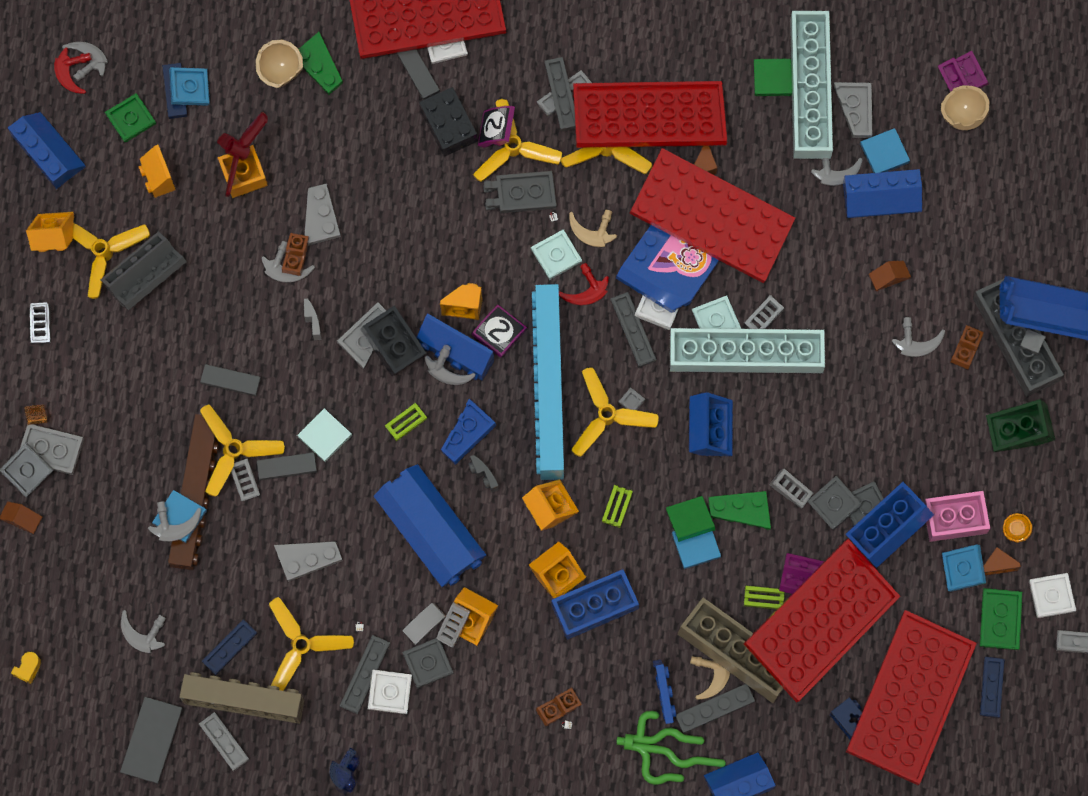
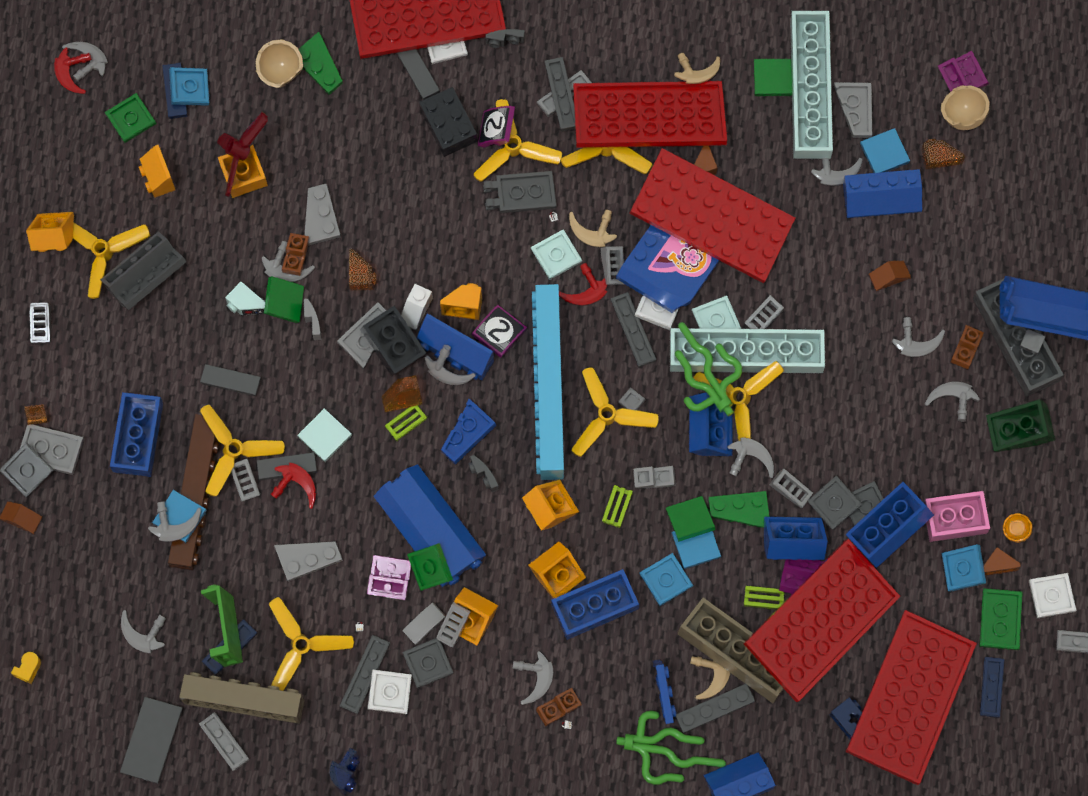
(46, 148): blue slope -> none
(136, 434): none -> blue brick
(231, 651): none -> bright green panel
(244, 301): none -> light aqua slope
(283, 299): none -> green tile
(299, 475): none -> red piece
(360, 273): none -> clear orange slope
(389, 577): none -> slope
(402, 394): none -> clear orange slope
(416, 306): none -> white slope
(430, 566): none -> green tile
(497, 38): none -> dark grey slope
(544, 676): none -> light grey piece
(605, 255): none -> light grey slope
(654, 477): none -> light grey slope
(666, 579): none -> dark azure tile
(695, 77): none -> tan piece
(718, 392): none -> bright green plant
(751, 387): none -> yellow piece
(754, 448): none -> light grey piece
(794, 538): none -> blue slope
(940, 154): none -> clear orange slope
(957, 389): none -> light grey piece

